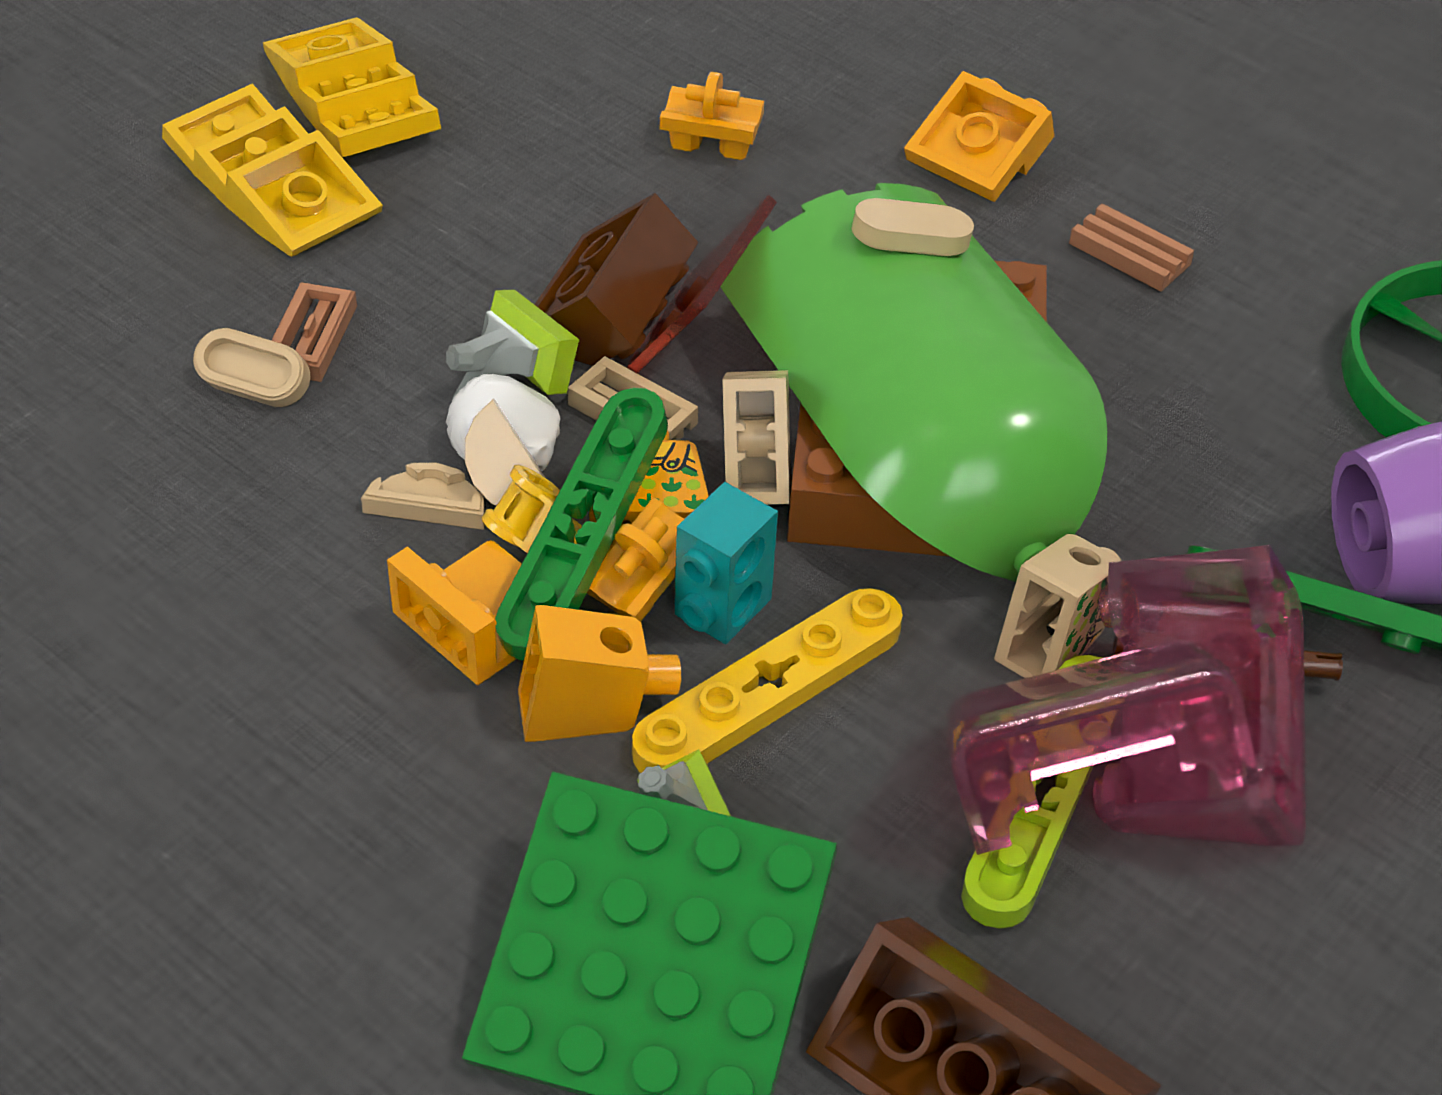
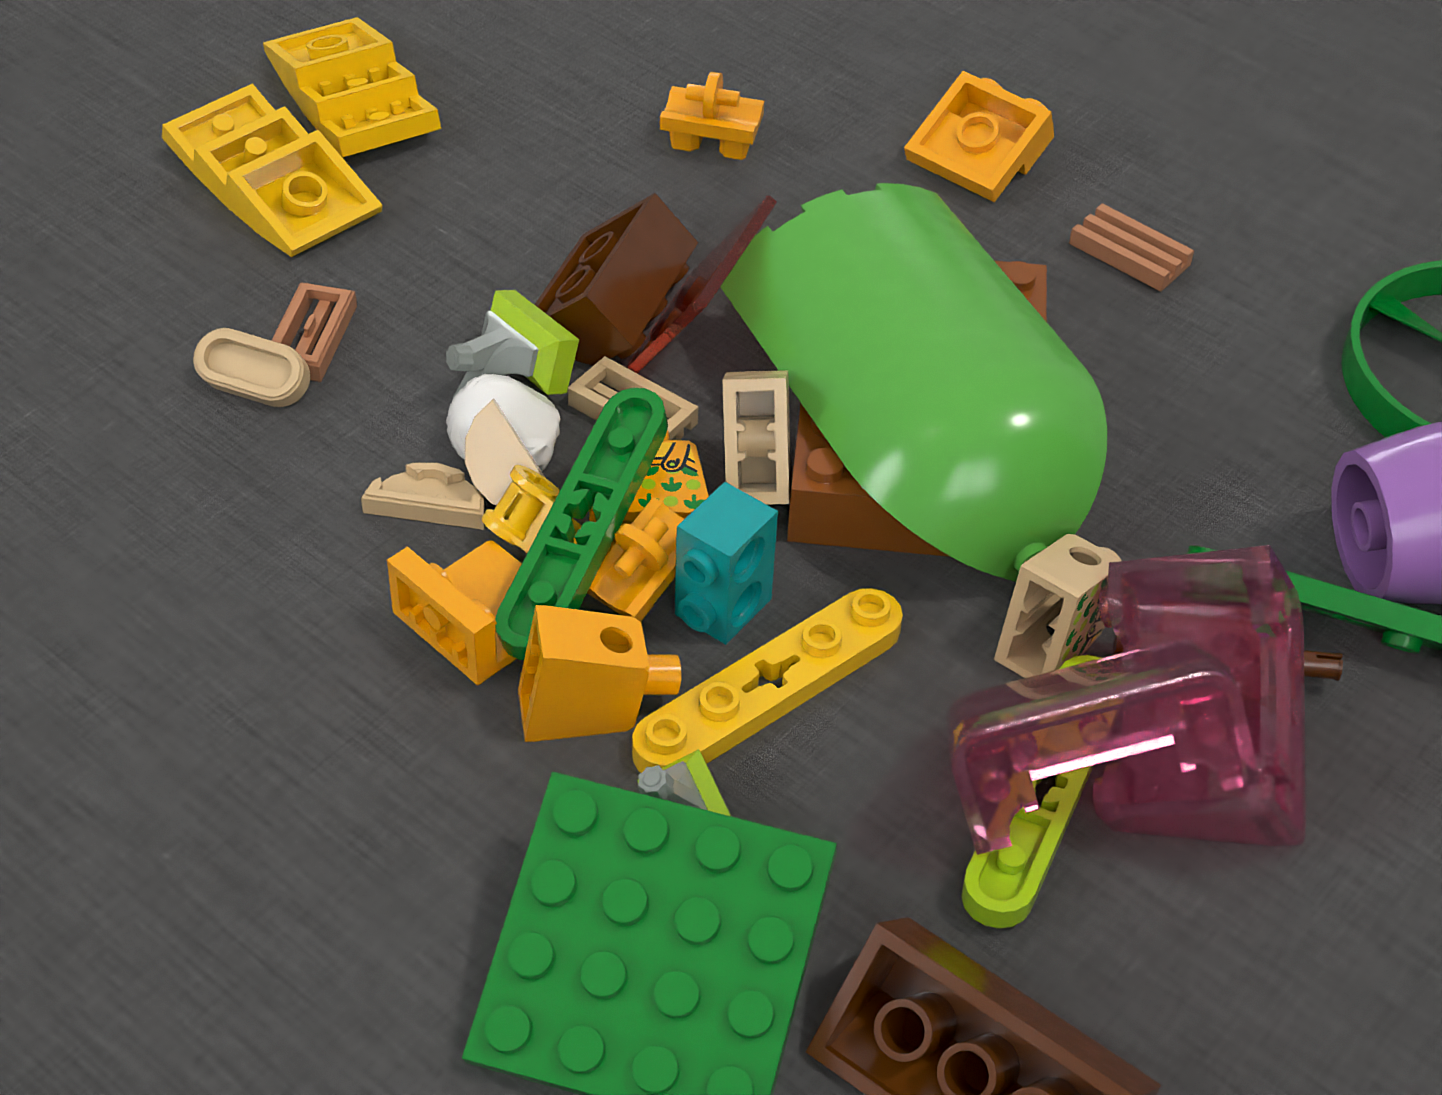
(912, 227): tan tile -> none

